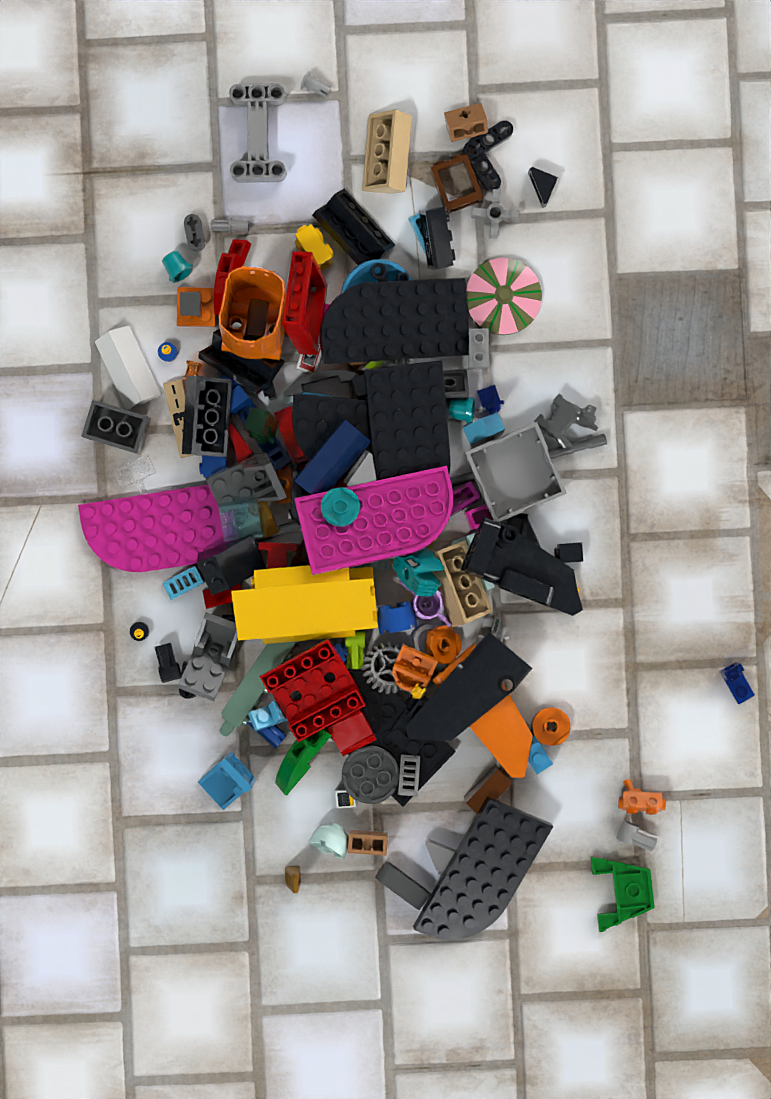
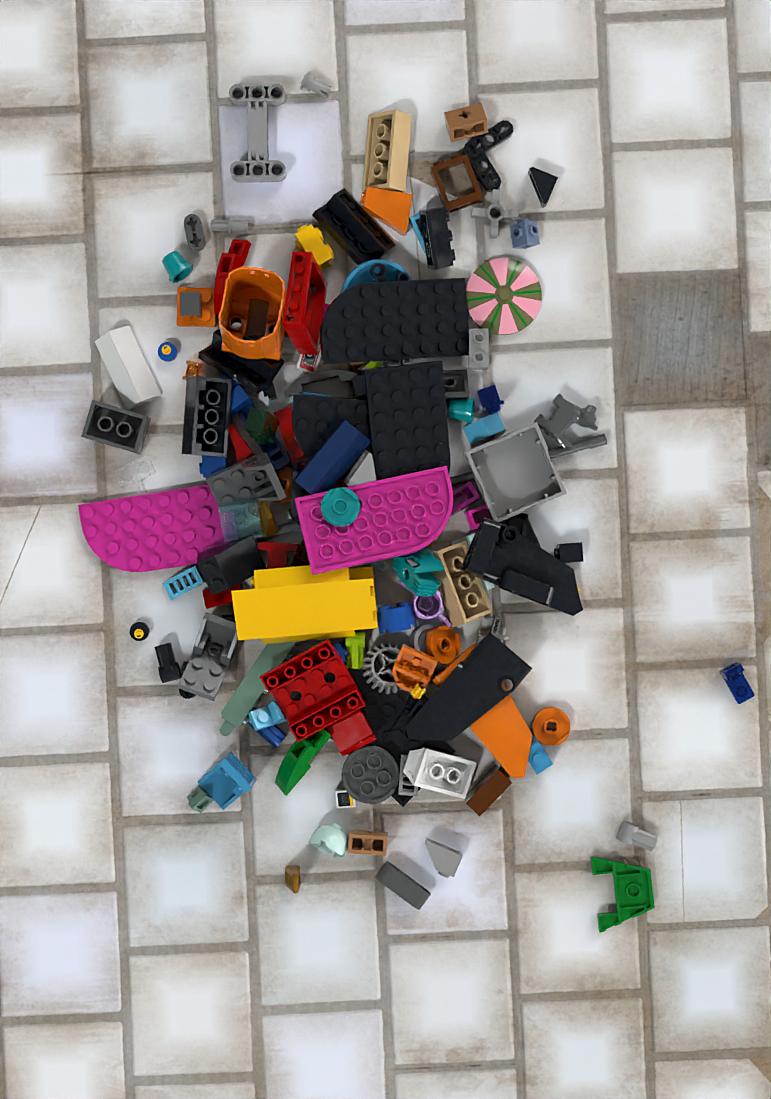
(175, 398): tan tile -> none
(200, 801): none -> sand green tile
(388, 207): none -> orange slope
(439, 771): none -> white slope
(483, 872): black plate -> none
(524, 234): none -> sand blue brick
(635, 800): orange brick -> none

